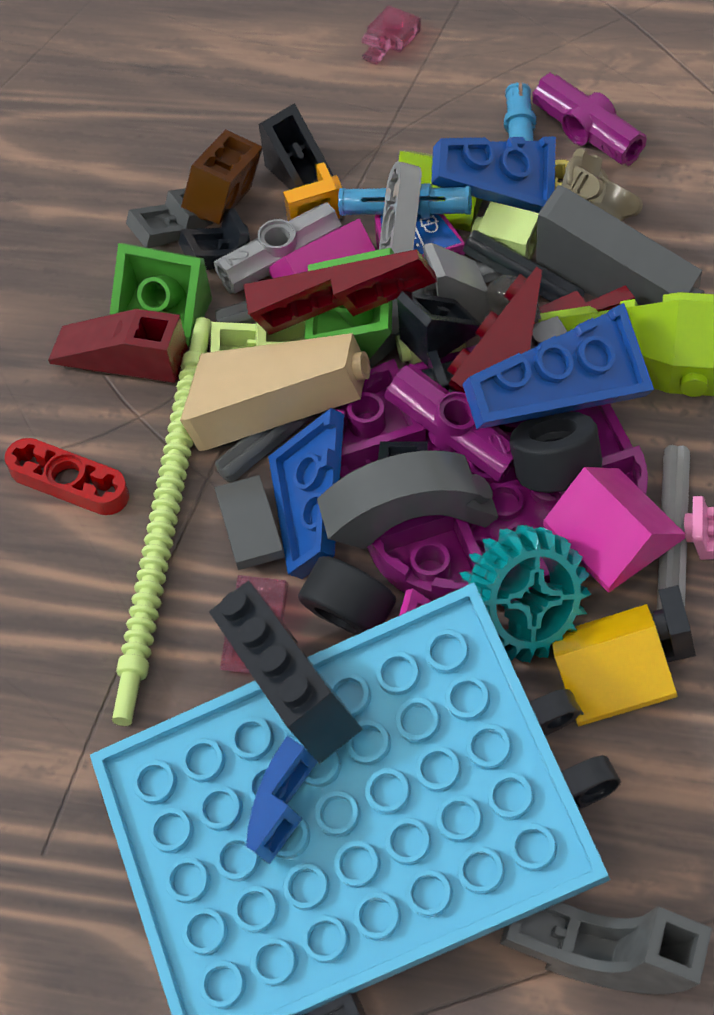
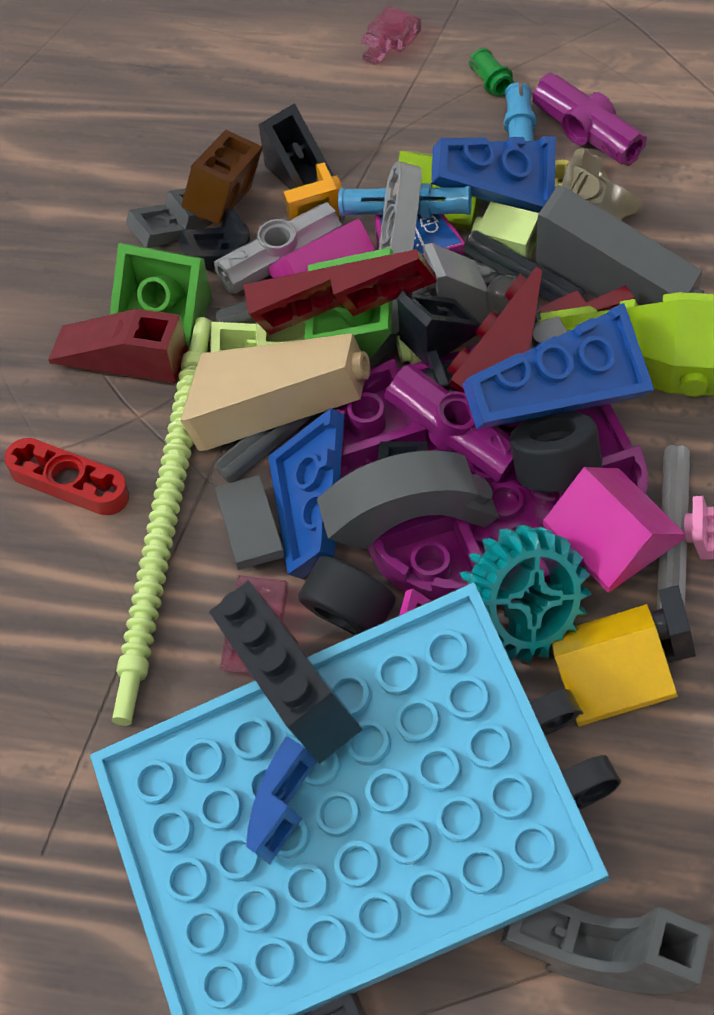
(495, 77): none -> green pin

